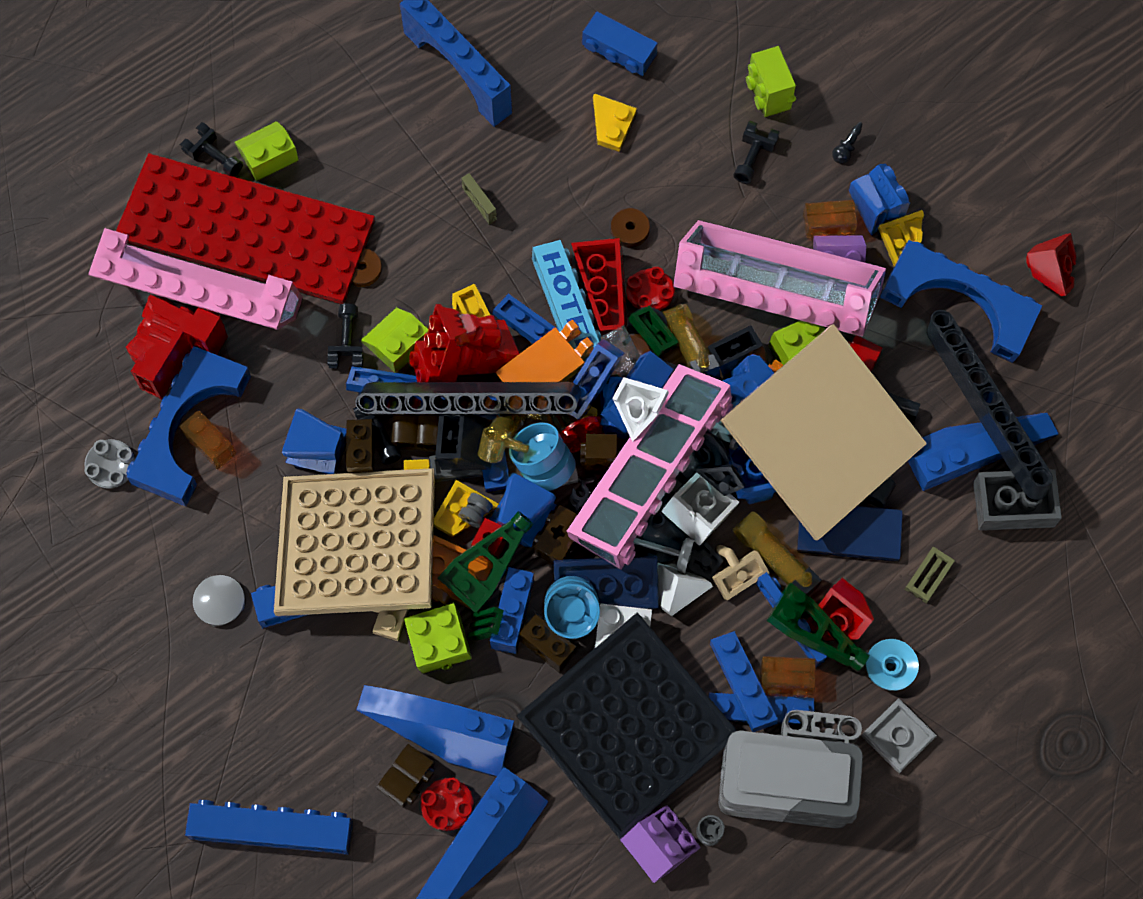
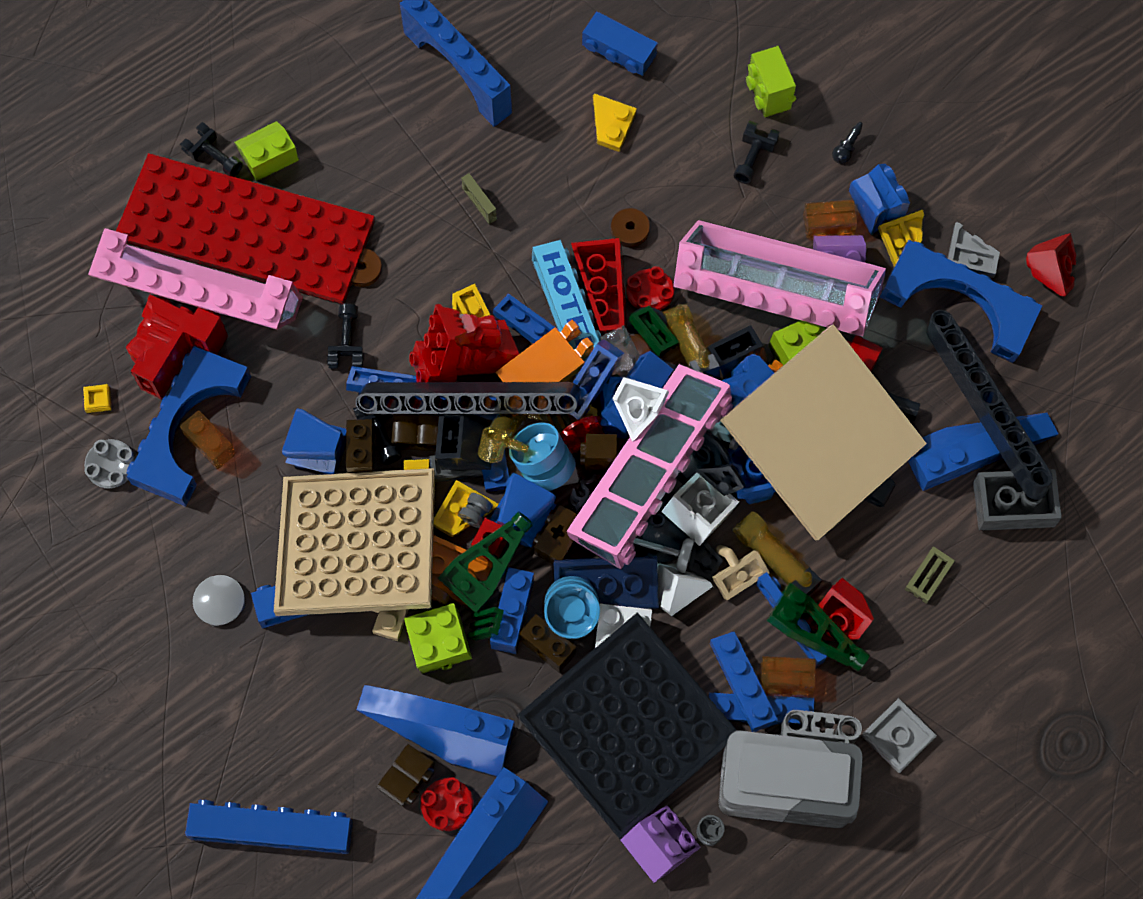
(97, 398): none -> yellow tile
(395, 338): lime slope -> none
(860, 534): dark blue tile -> none
(901, 656): medium azure dish -> none
(972, 252): none -> light grey wing

